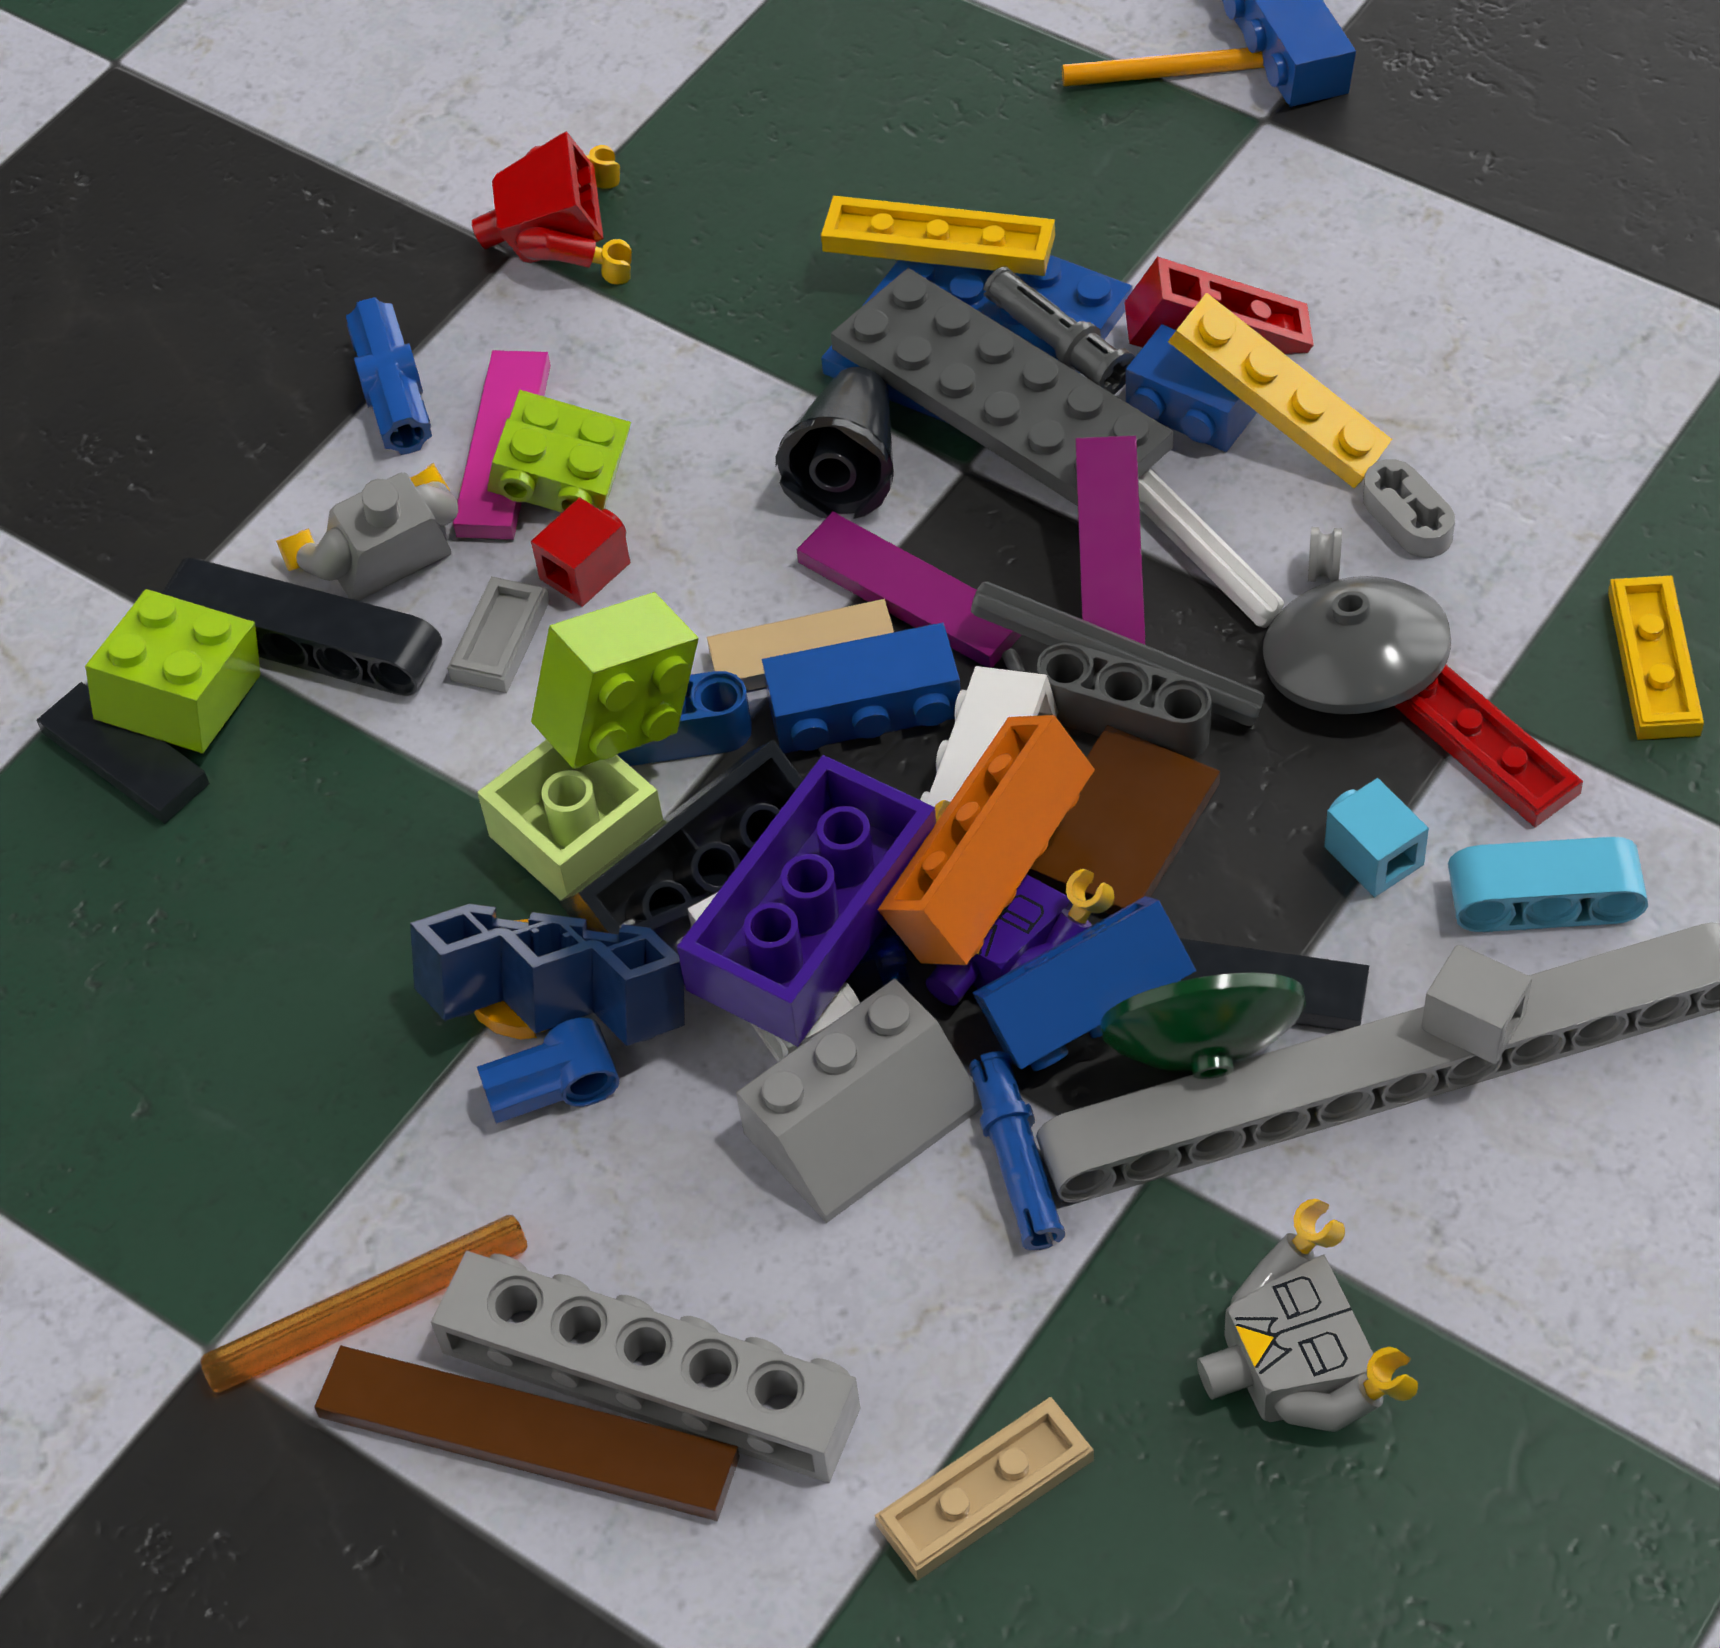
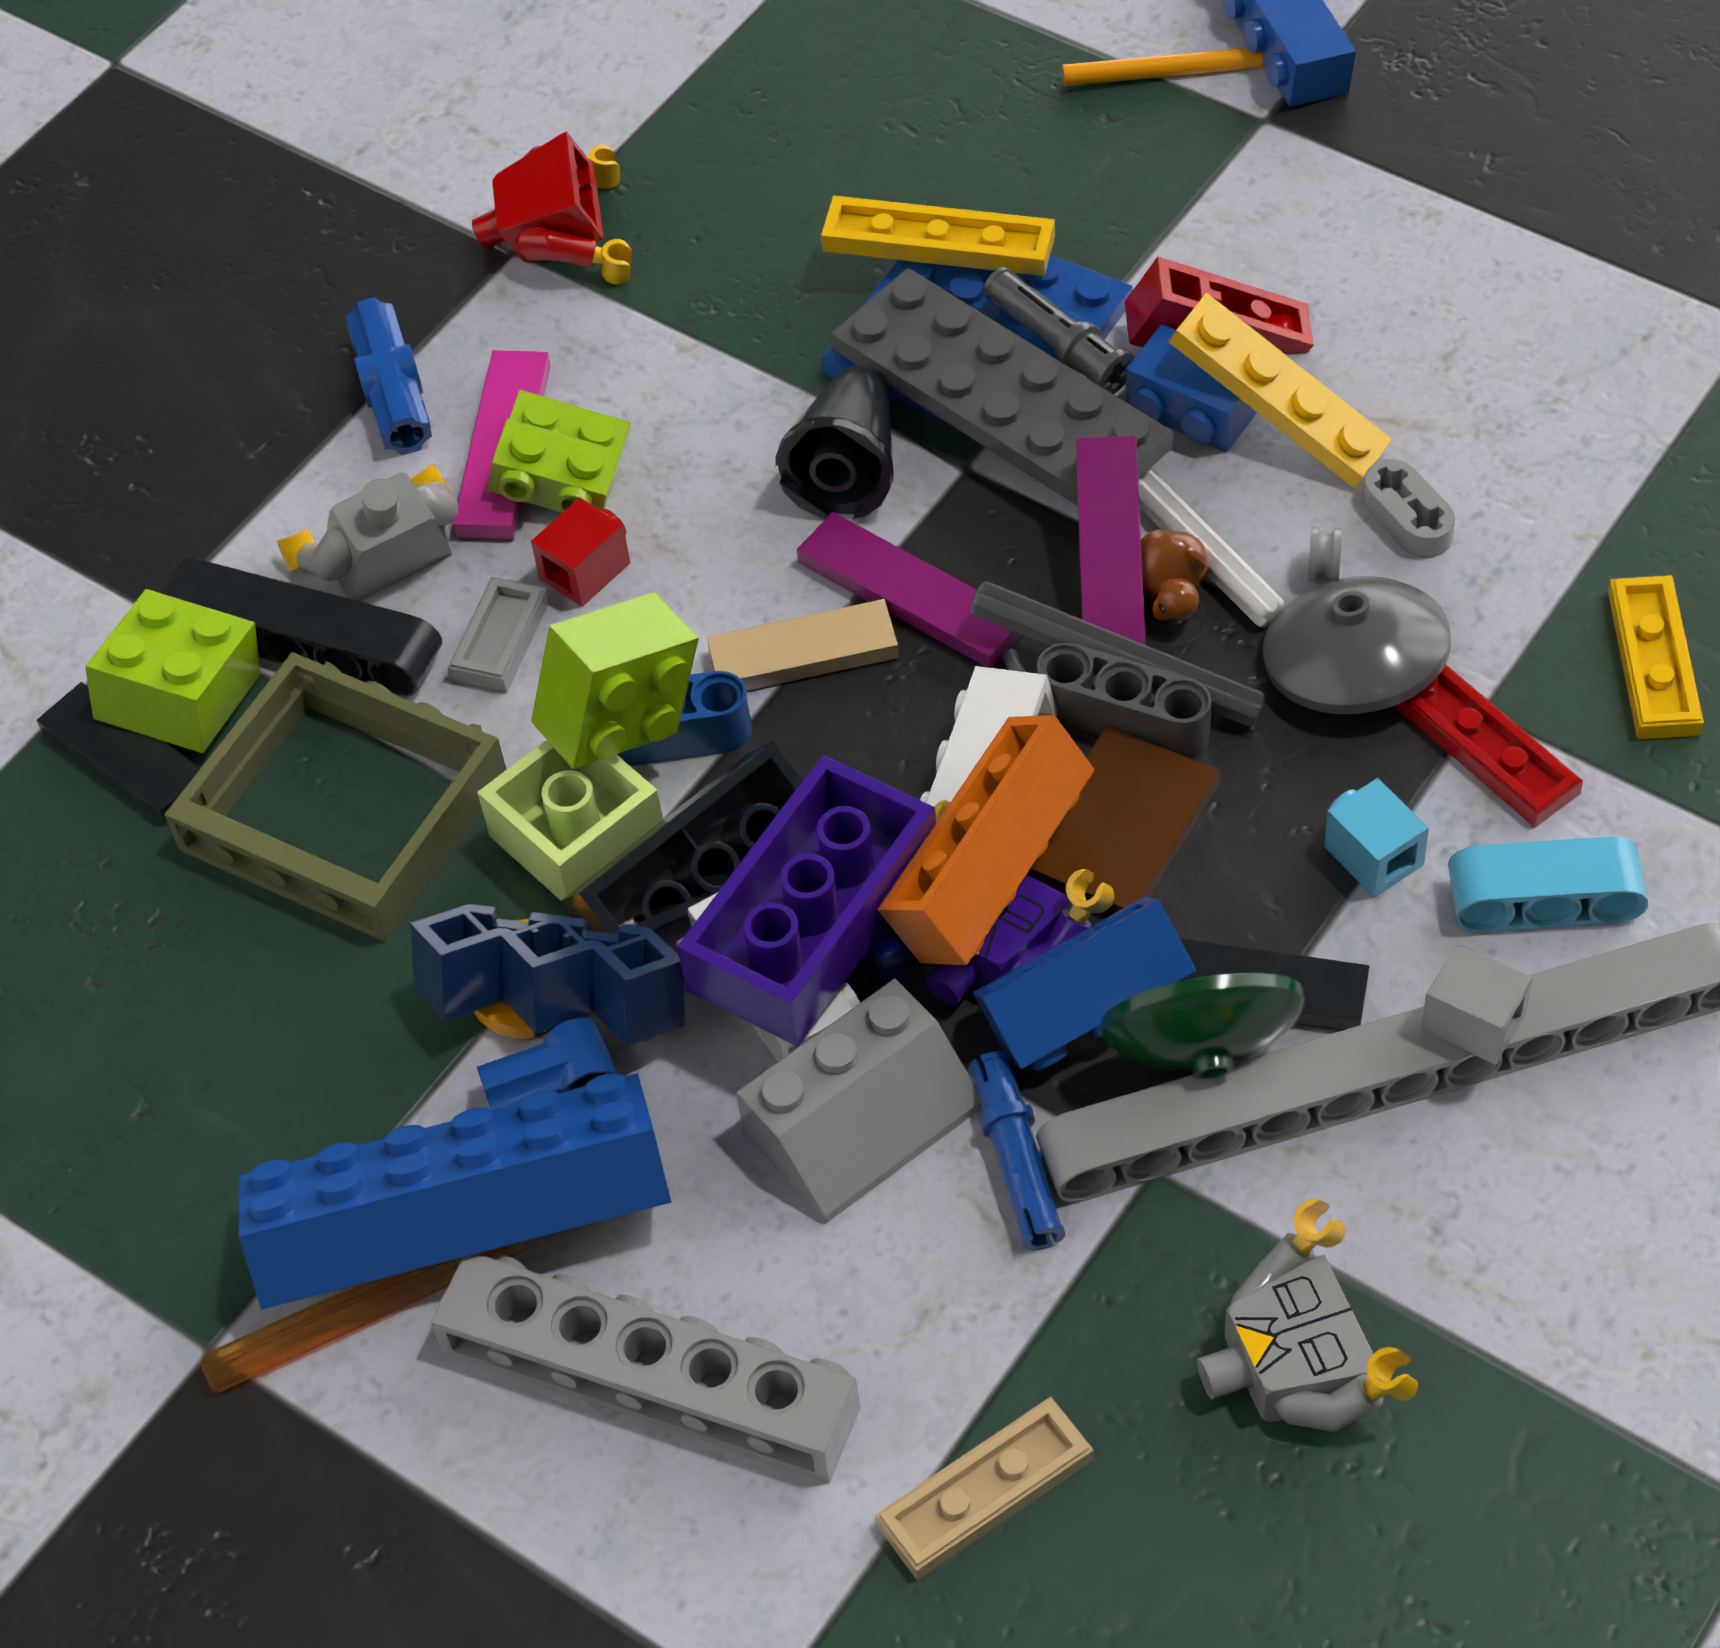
(299, 685): none -> olive window
(449, 1189): none -> blue brick
(528, 1432): reddish brown tile -> none
(862, 688): blue brick -> none
(1171, 572): none -> dark orange animal

